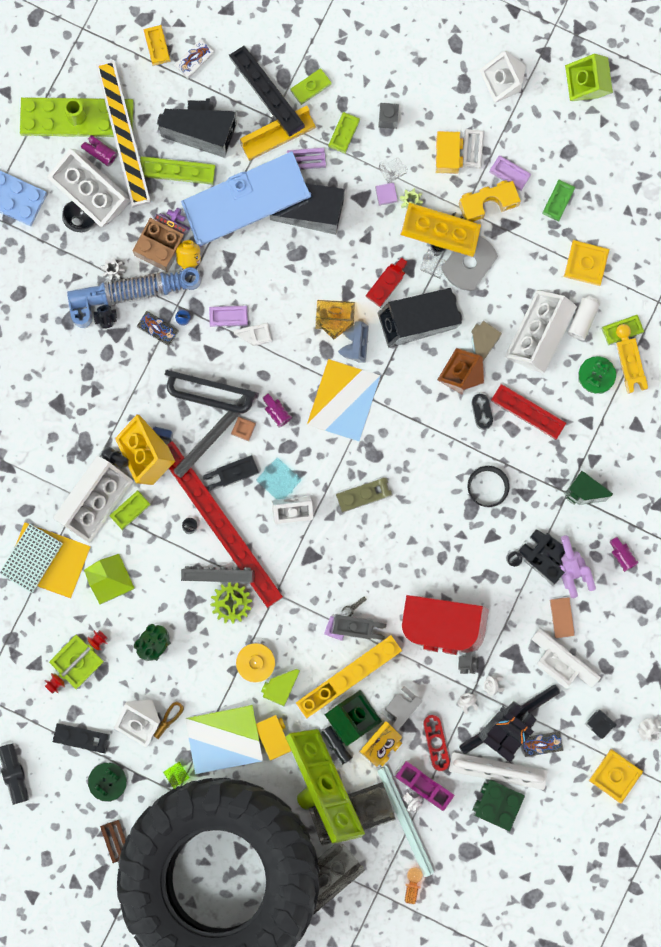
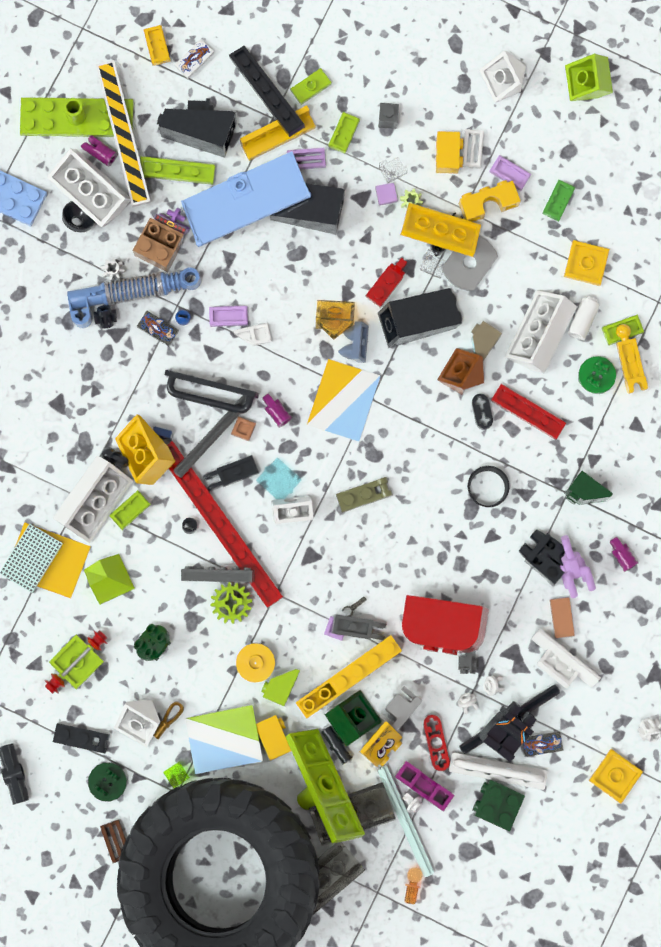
(188, 254): yellow head -> none
(516, 561): black hinge -> none
(600, 724): black panel -> none

